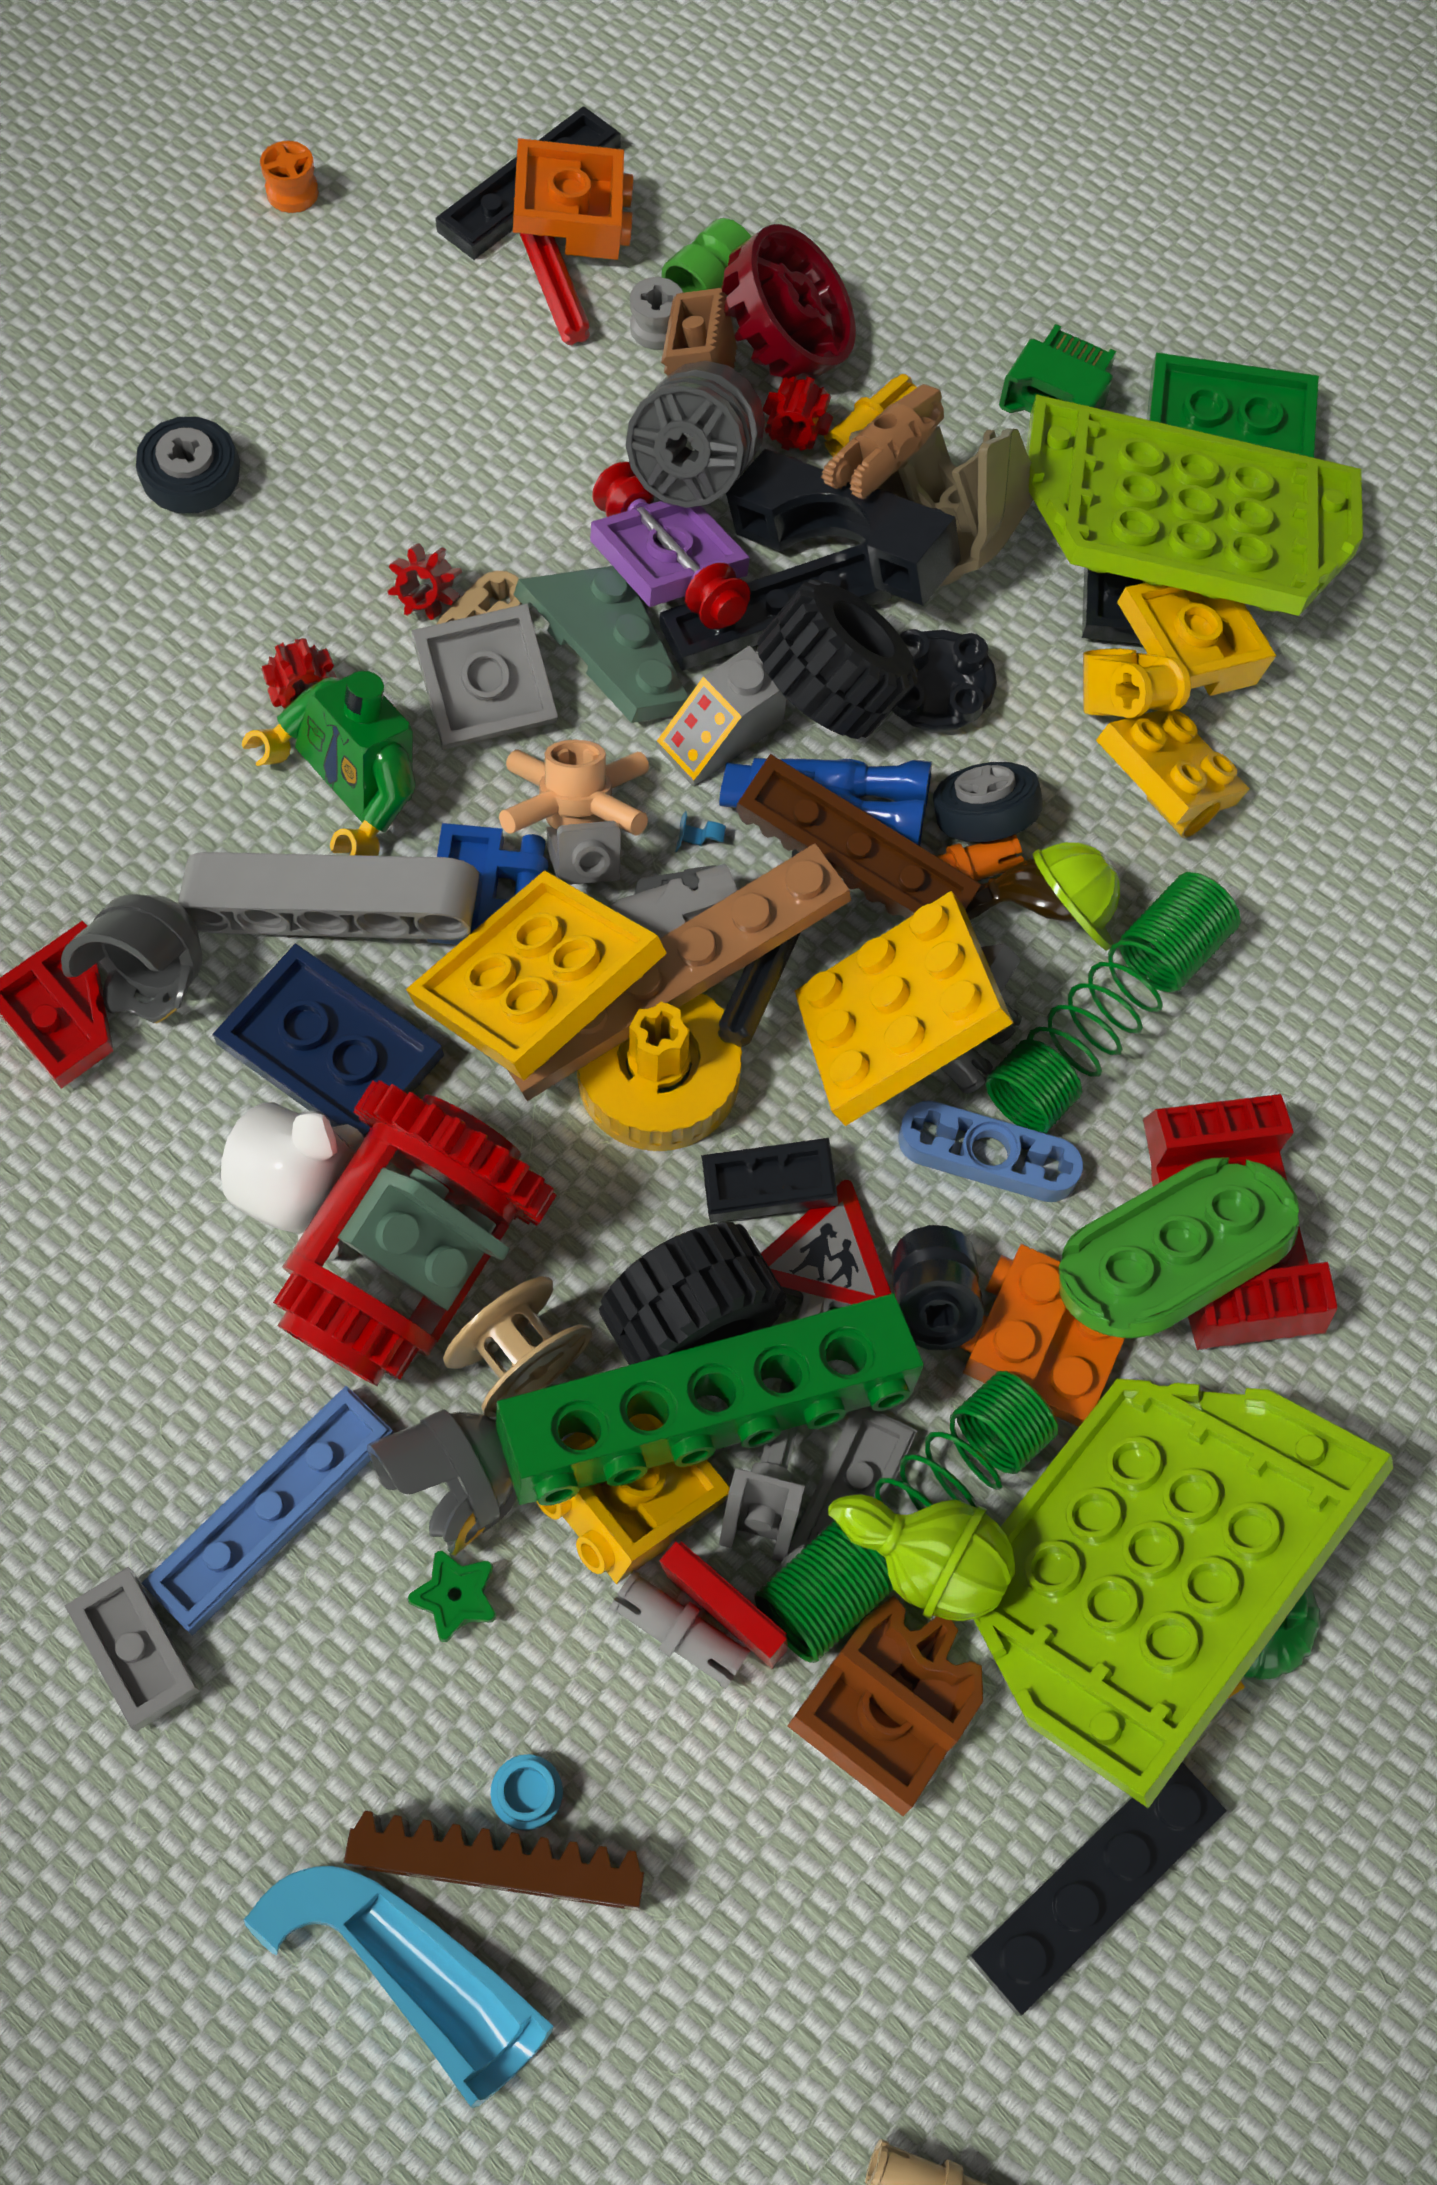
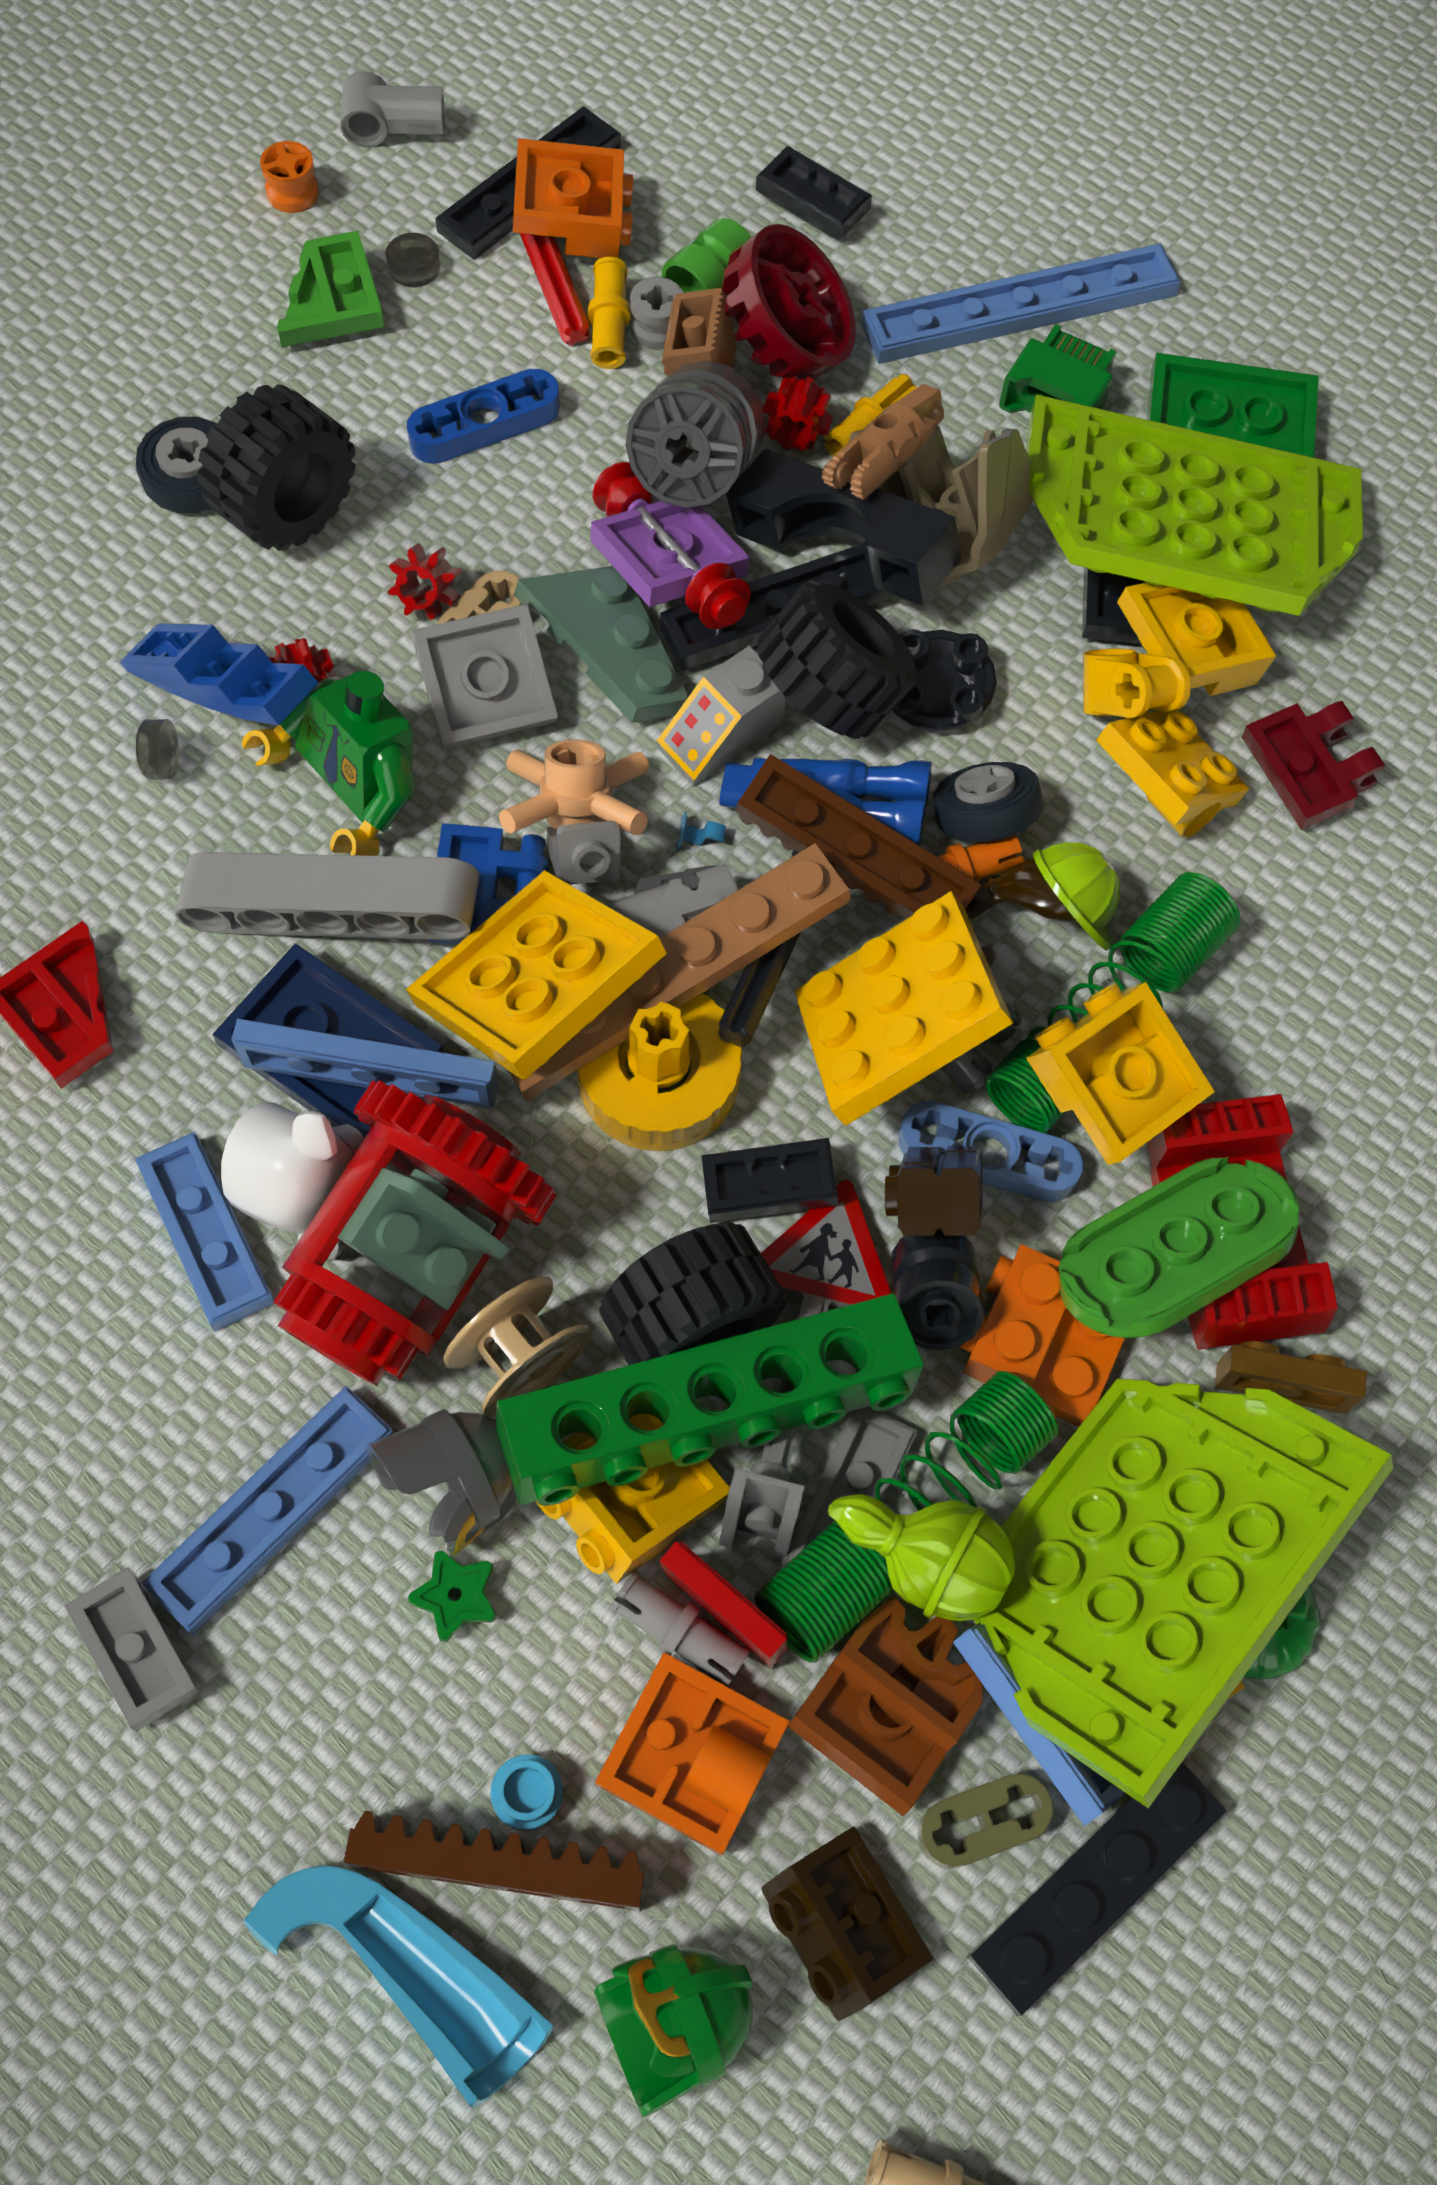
(147, 950): dark grey helmet -> none
(157, 749): none -> clear smoke tile
(204, 1231): none -> medium blue tile
(217, 674): none -> blue slope
(276, 467): none -> black tyre
(330, 292): none -> bright green wing
(361, 1061): none -> medium blue tile
(378, 109): none -> light grey piece
(413, 260): none -> clear smoke tile
(474, 436): none -> blue beam
(609, 313): none -> yellow pin
(675, 2021): none -> green helmet
(692, 1753): none -> orange plate
(813, 192): none -> black plate
(845, 1924): none -> dark brown bracket
(936, 1191): none -> dark brown brick
(991, 1838): none -> olive beam
(1019, 303): none -> medium blue tile
(1079, 1785): none -> medium blue tile
(1120, 1070): none -> yellow plate
(1301, 767): none -> dark red plate
(1311, 1382): none -> pearl gold plate

